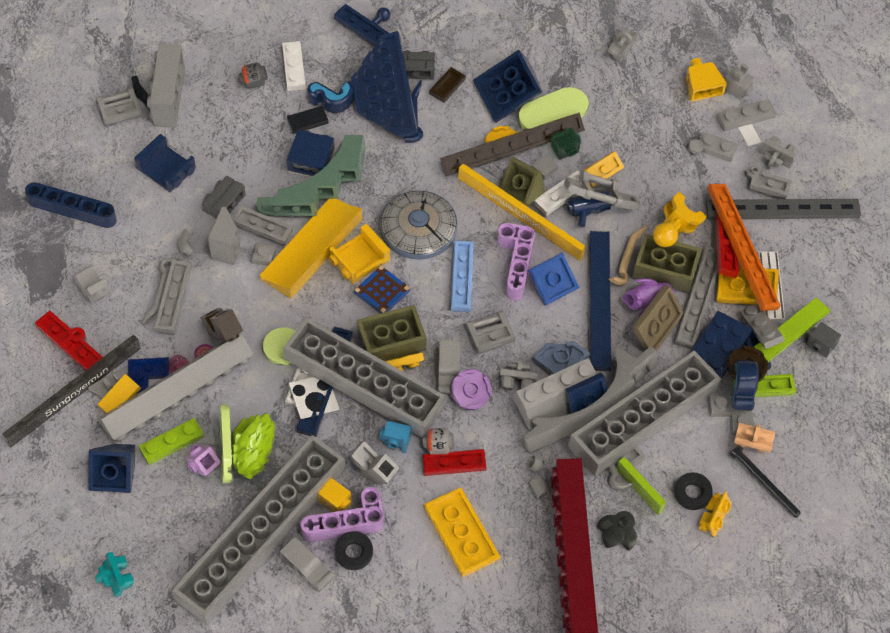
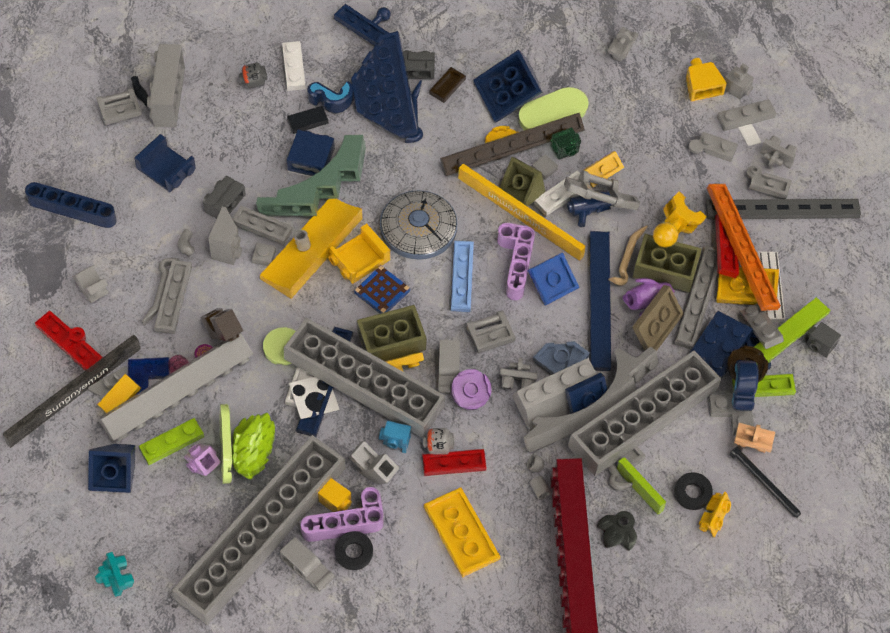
(302, 240): none -> light grey hinge

